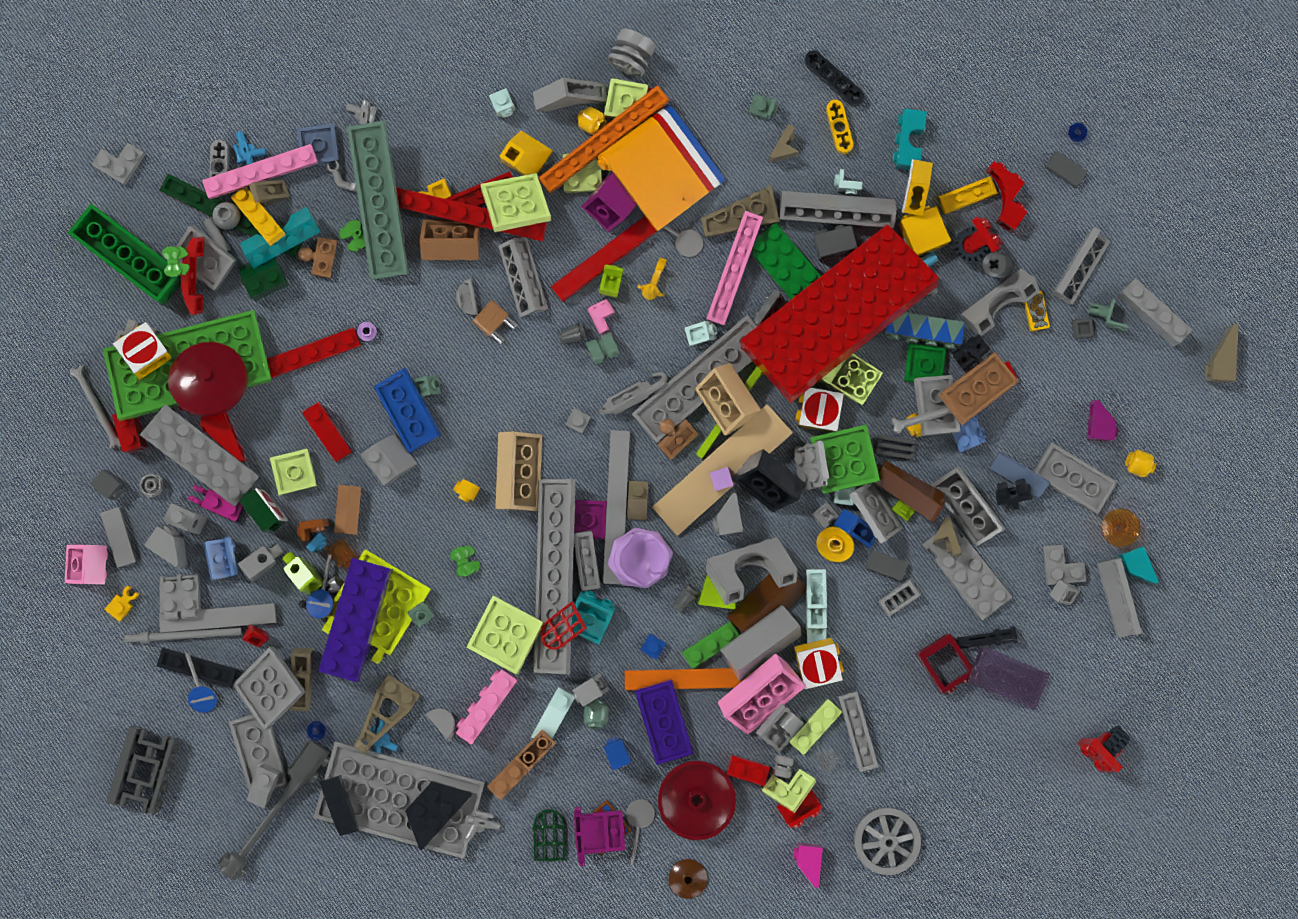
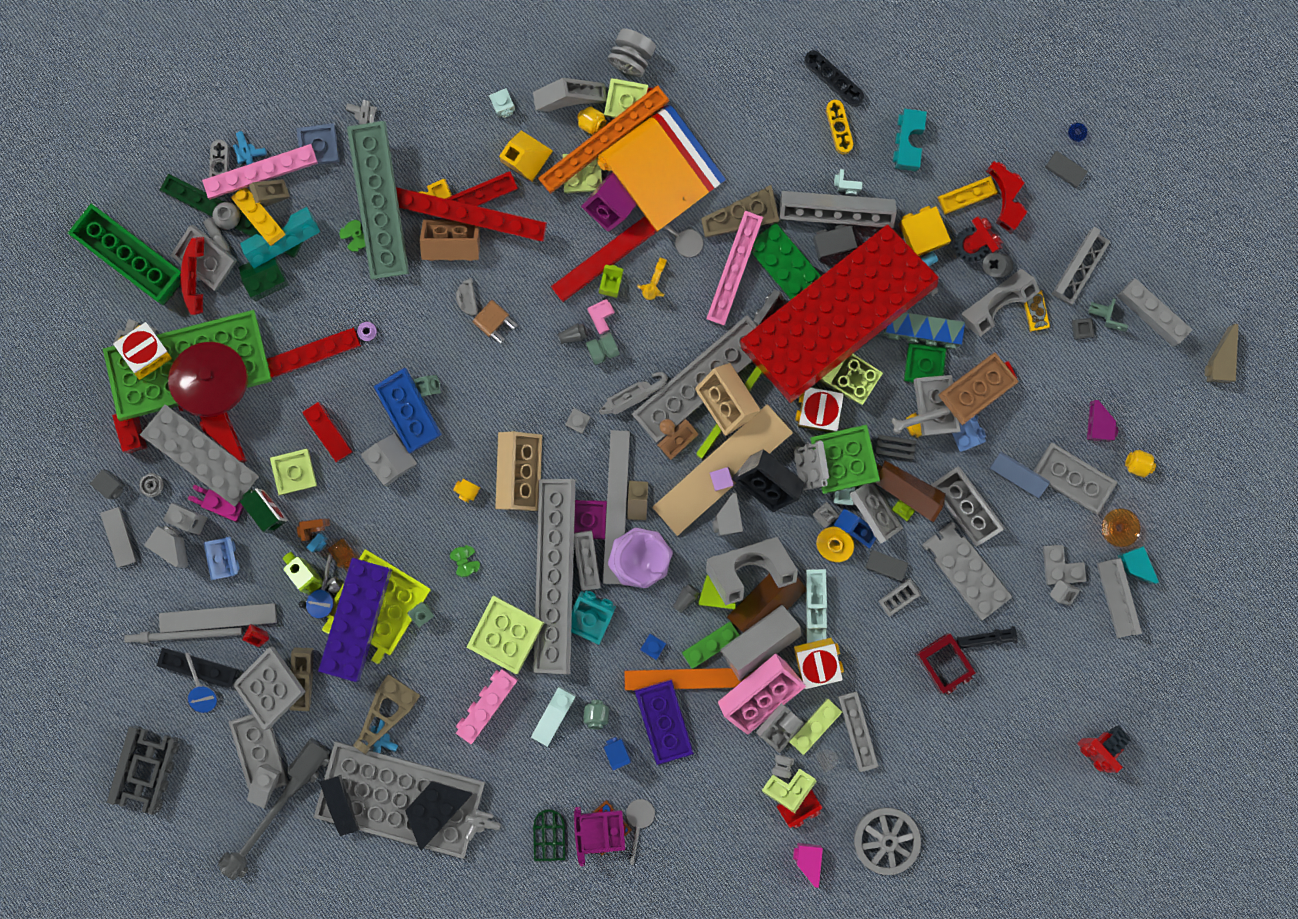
(79, 374): light grey piece -> none
(86, 564): bright pink slope -> none
(120, 605): yellow plate -> none
(122, 167): light grey plate -> none
(173, 255): bright green piece -> none
(180, 596): light grey plate -> none
(253, 568): light grey torso -> none
(321, 730): clear blue plate -> none
(322, 257): medium nougat plate -> none
(338, 179): light grey arm -> none
(347, 509): medium nougat piece -> none
(443, 721): light grey tile -> none
(515, 202): yellowish green plate -> none
(521, 765): medium nougat slope -> none
(525, 274): light grey fence -> none
(569, 628): red window -> none
(590, 689): light grey slope -> none
(687, 868): reddish brown dish -> none
(696, 800): dark red dish -> none
(701, 332): light aqua bracket -> none
(747, 769): red brick -> none
(763, 107): sand green bracket -> none
(782, 150): dark tan slope -> none
(917, 187): yellow piece -> none
(947, 532): dark tan slope -> none
(976, 347): black hips -> none
(1008, 677): clear purple tile -> none
(1013, 495): black hips -> none

